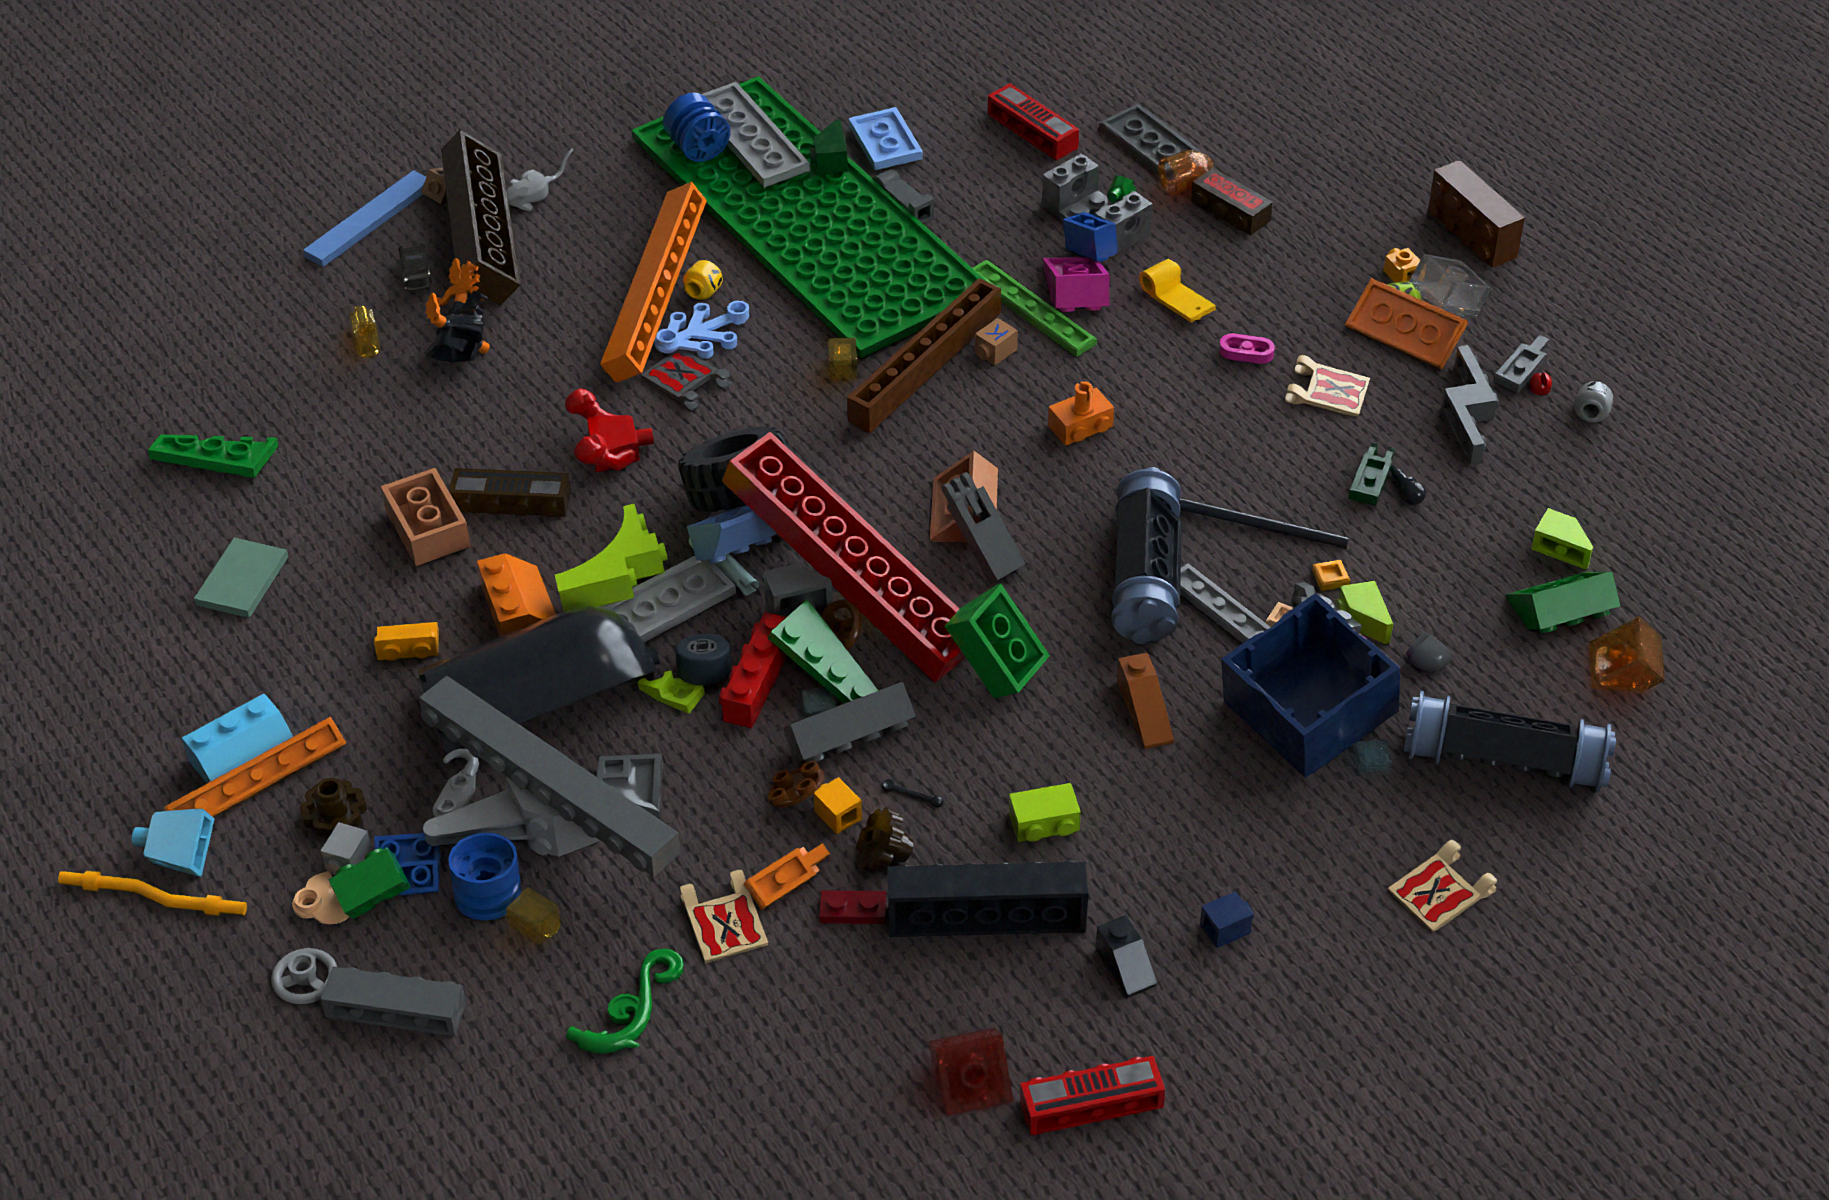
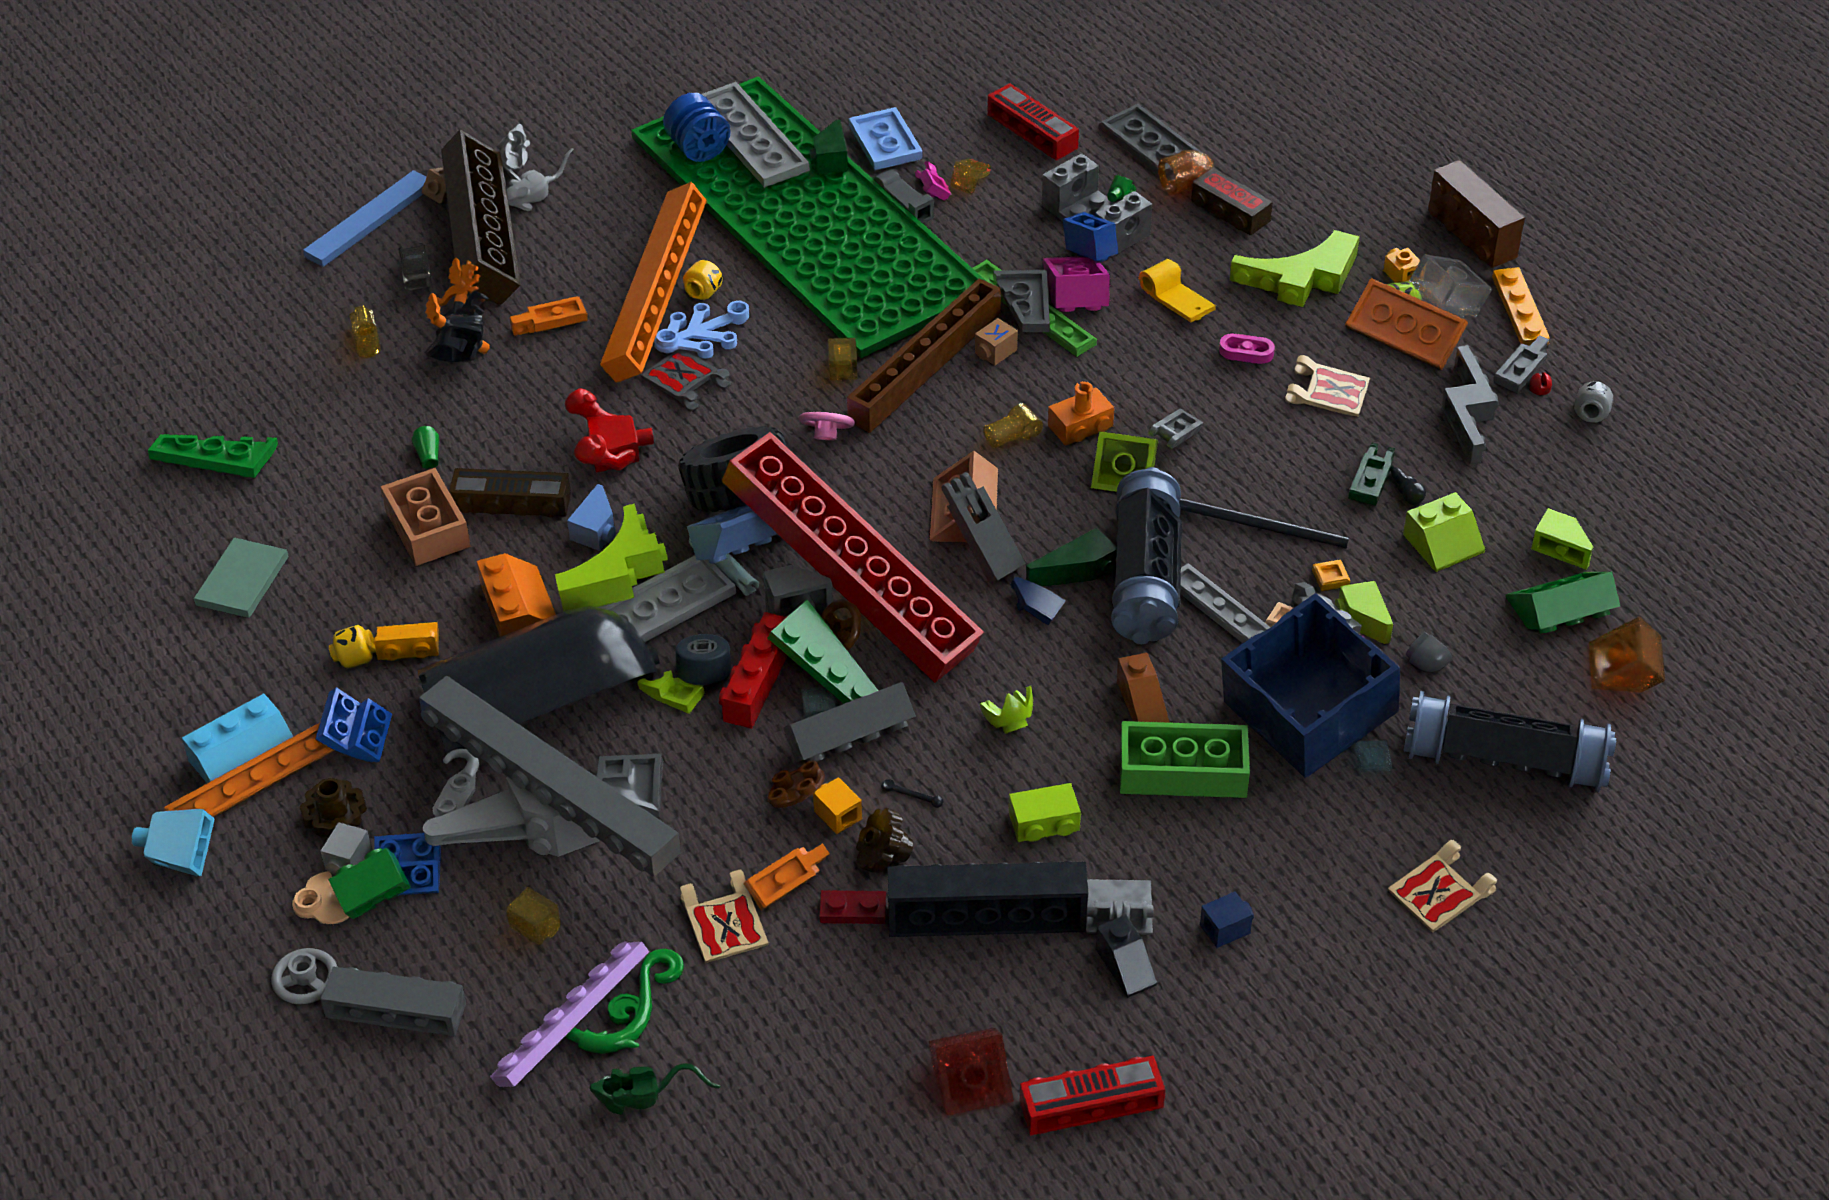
(210, 905): light orange bar -> none
(352, 646): none -> yellow head
(354, 726): none -> blue slope
(426, 444): none -> green cone
(484, 875): blue wheel -> none
(513, 151): none -> light grey animal
(549, 316): none -> orange hinge
(564, 1018): none -> lavender plate
(593, 521): none -> medium blue slope
(637, 1088): none -> dark green animal
(826, 423): none -> bright pink piece
(933, 184): none -> dark pink plate
(967, 173): none -> clear yellow bracket
(997, 642): green slope -> none
(1014, 711): none -> lime piece
(1019, 423): none -> clear yellow piece
(1026, 297): none -> dark grey wing
(1036, 600): none -> dark blue slope
(1076, 561): none -> dark green slope
(1118, 898): none -> flat silver hinge
(1119, 456): none -> lime slope
(1176, 428): none -> dark grey hinge
(1184, 759): none -> bright green brick
(1296, 275): none -> lime arch
(1444, 532): none -> lime slope
(1519, 305): none -> light orange plate

